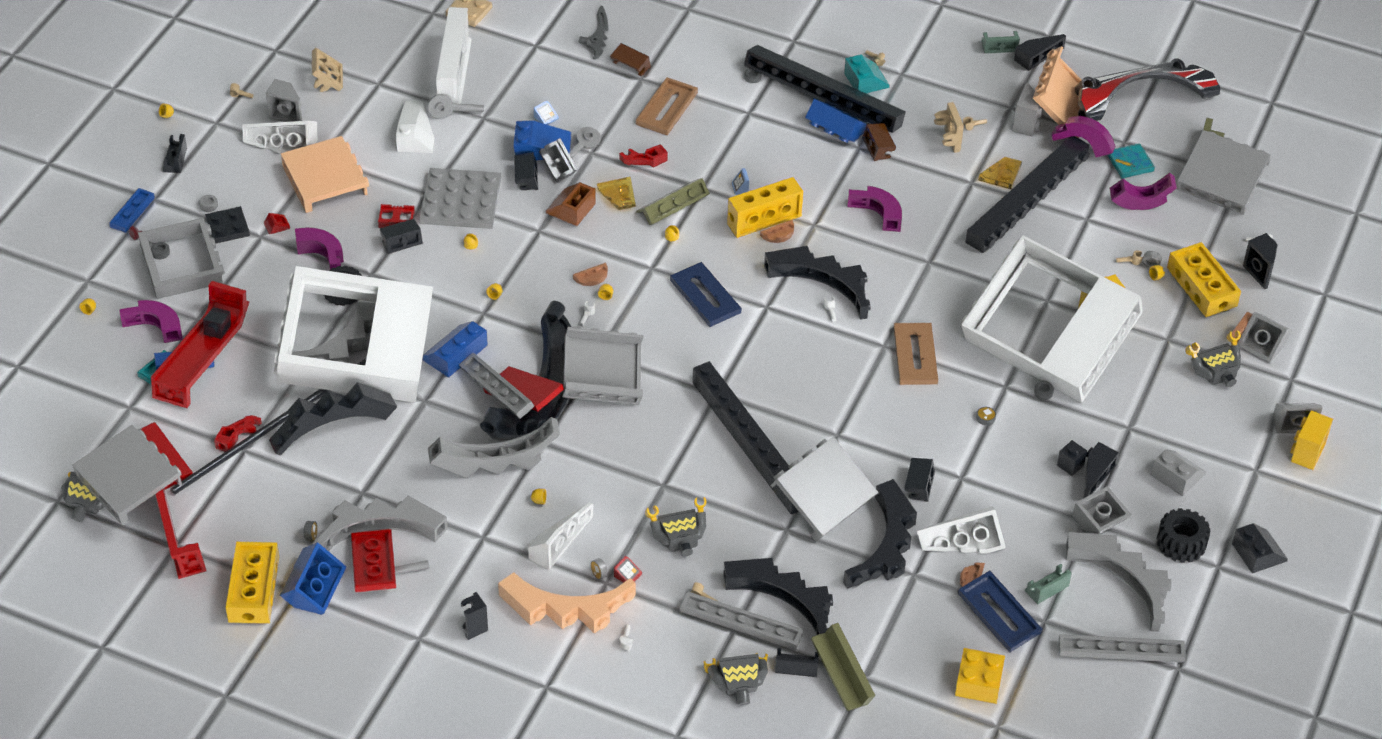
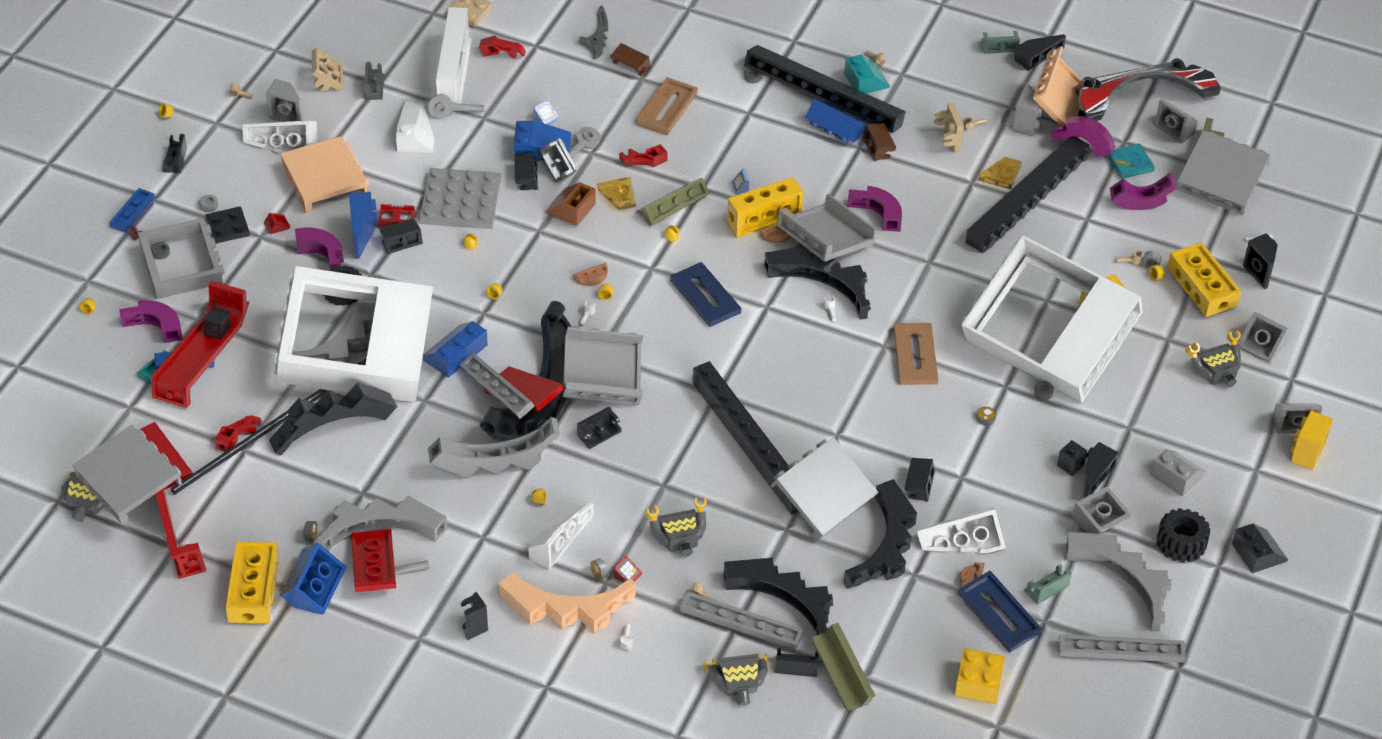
(362, 220): none -> blue slope
(373, 82): none -> dark grey hinge
(493, 45): none -> red piece
(598, 427): none -> black hinge
(828, 229): none -> light grey panel
(1175, 121): none -> light grey slope
(1242, 324): nougat tile -> none

